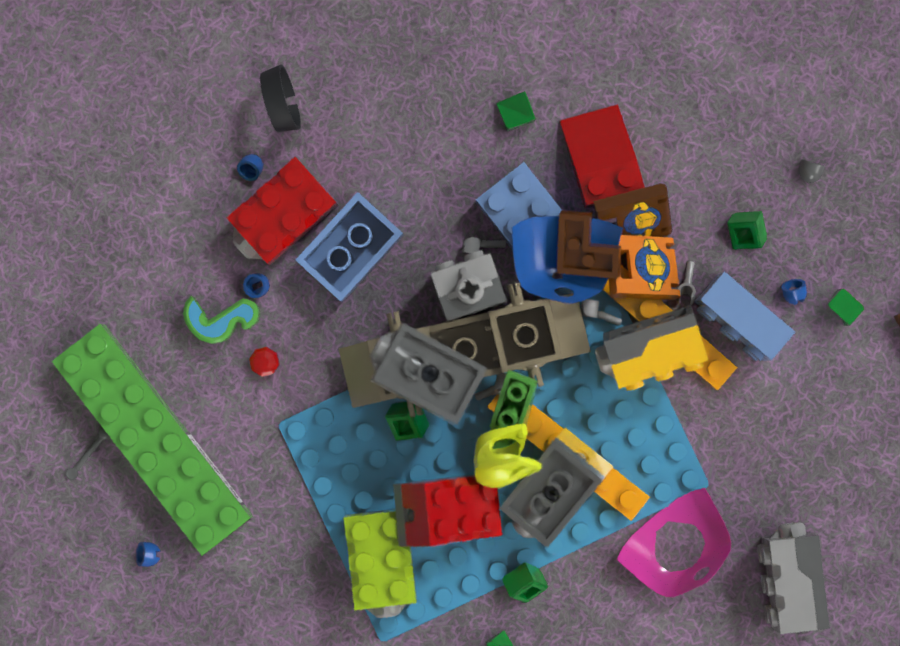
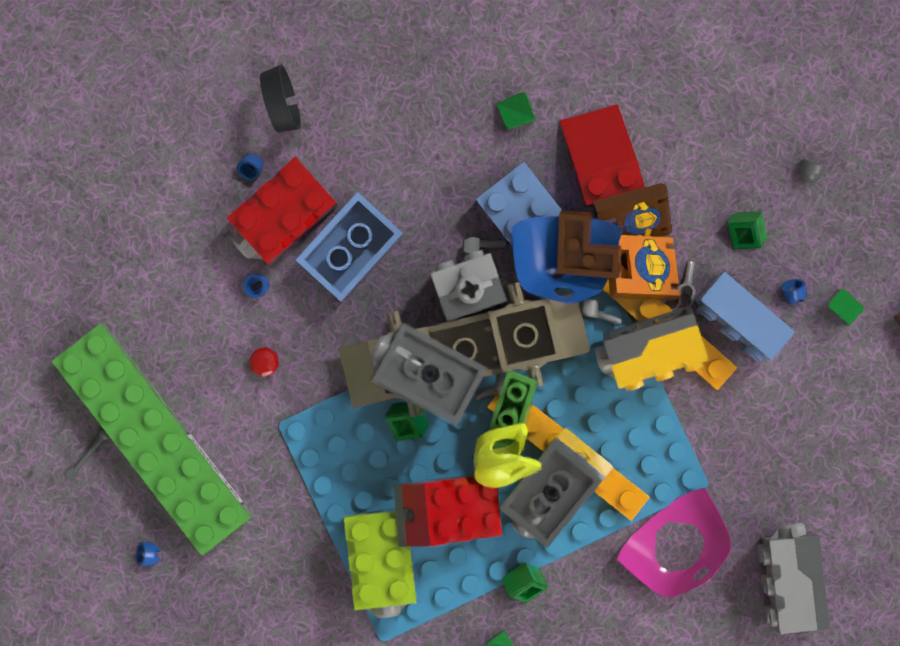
(222, 325): animal -> none

